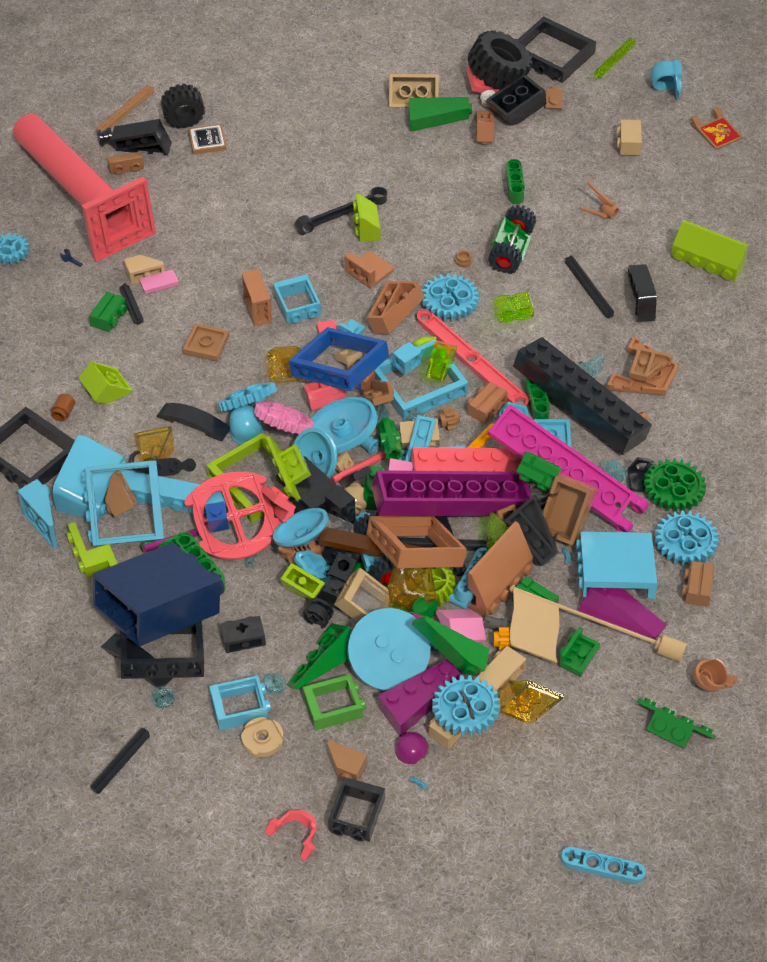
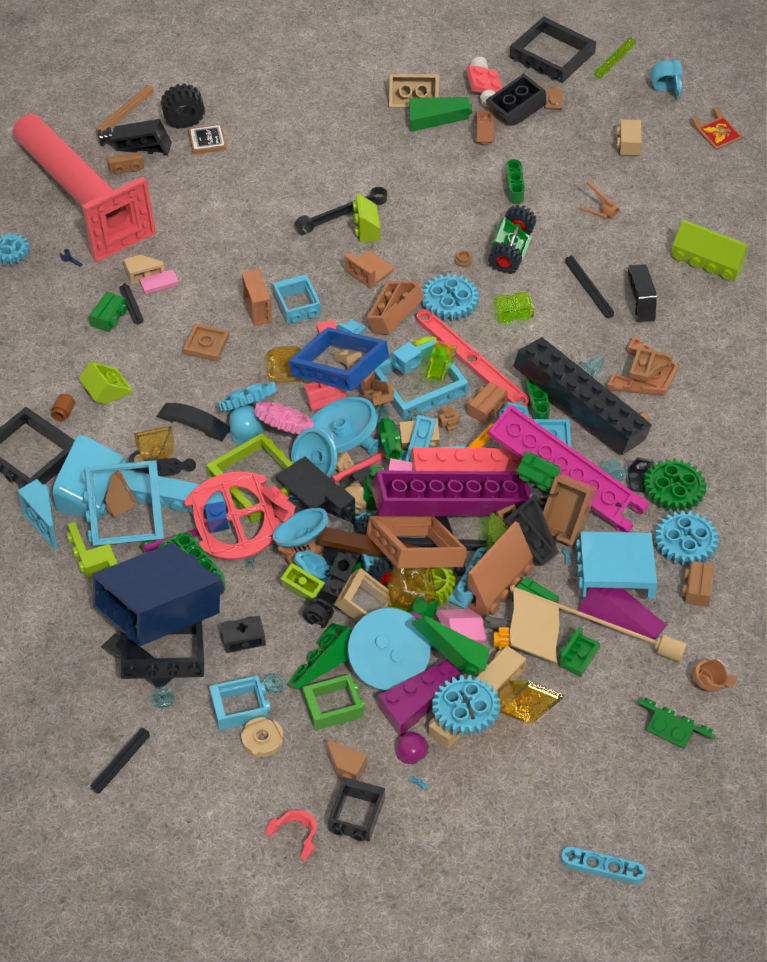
(291, 466): lime bracket -> none
(498, 59): black tyre -> none

